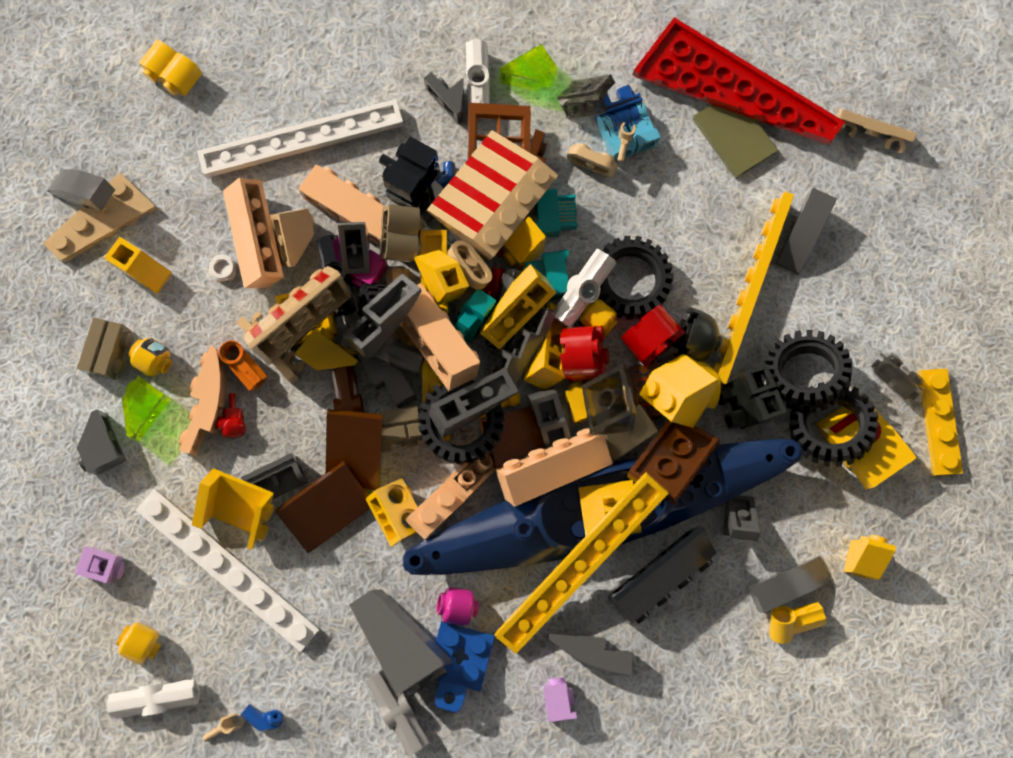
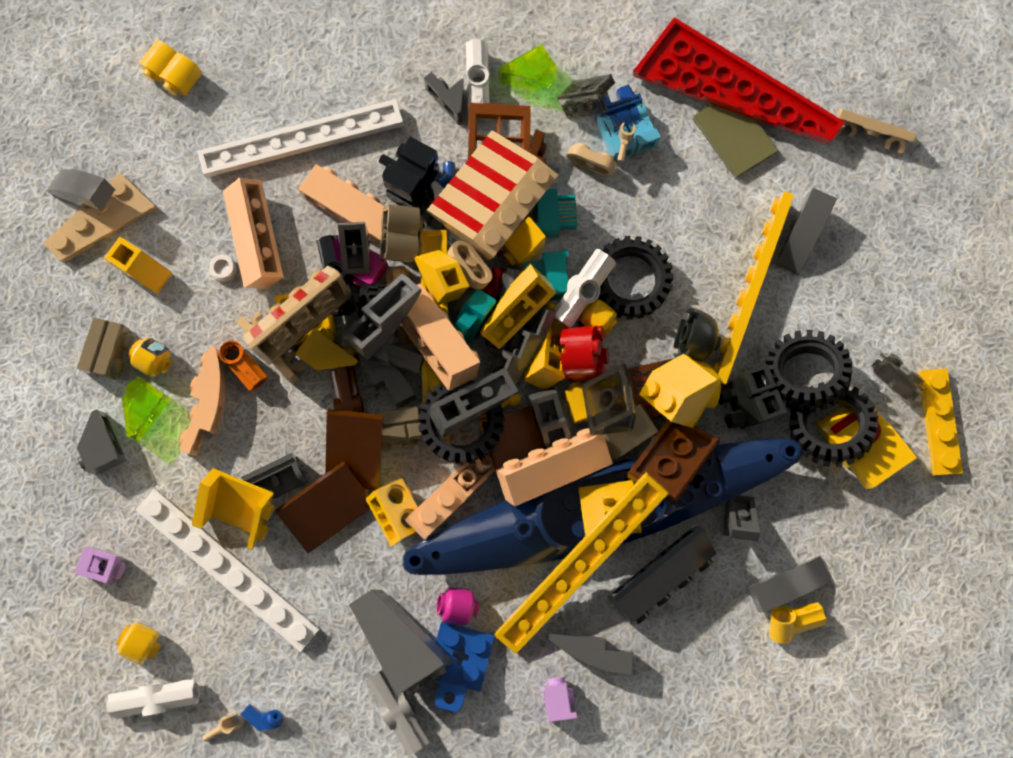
(232, 421): red piece -> none
(292, 234): tan slope -> none
(653, 335): red brick -> none
(869, 557): yellow slope -> none

